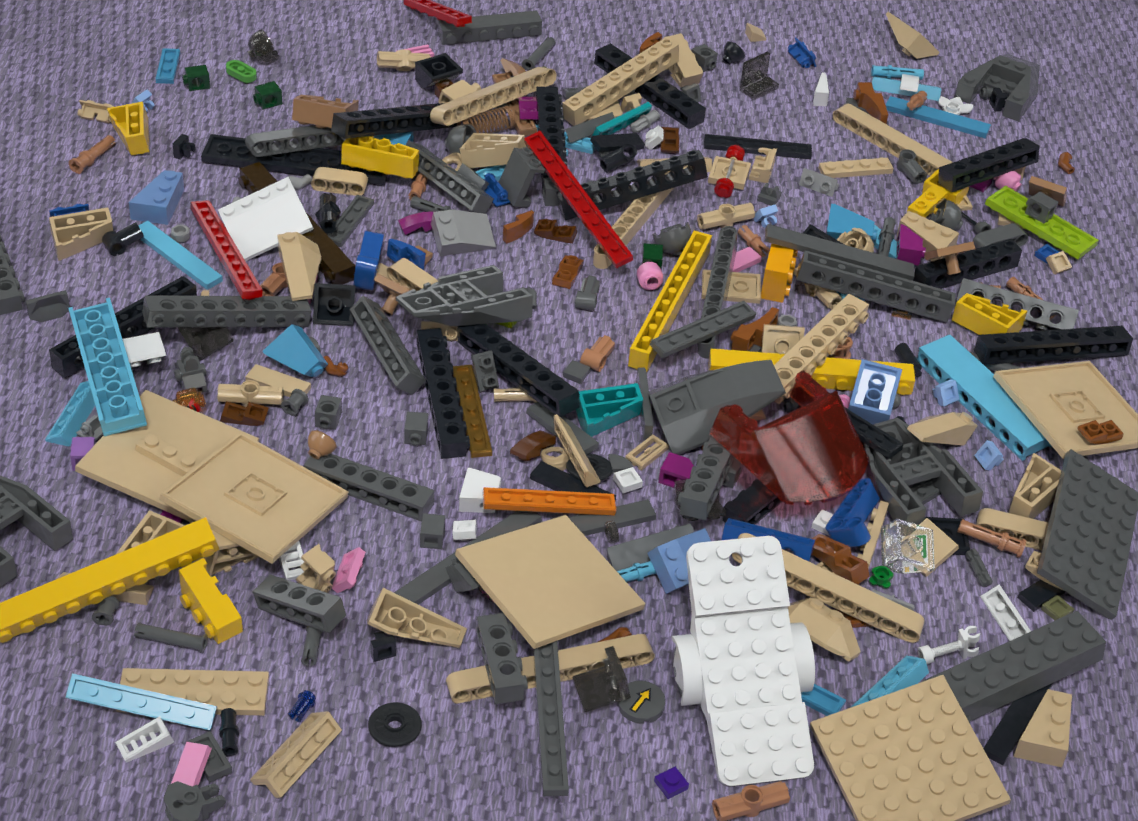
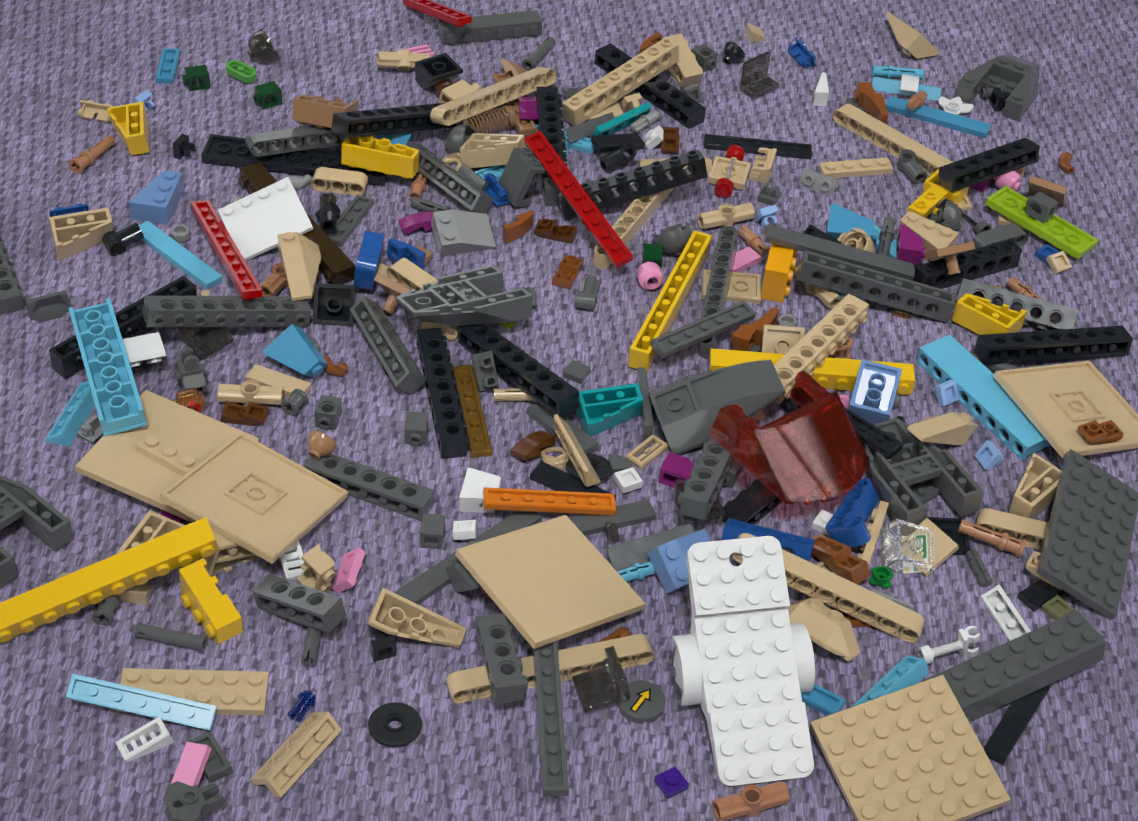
(79, 448): medium lavender brick -> none
(229, 732): black pin -> none
(598, 353): nougat piece -> none
(906, 356): black cylinder -> none
(1048, 731): tan wedge -> none

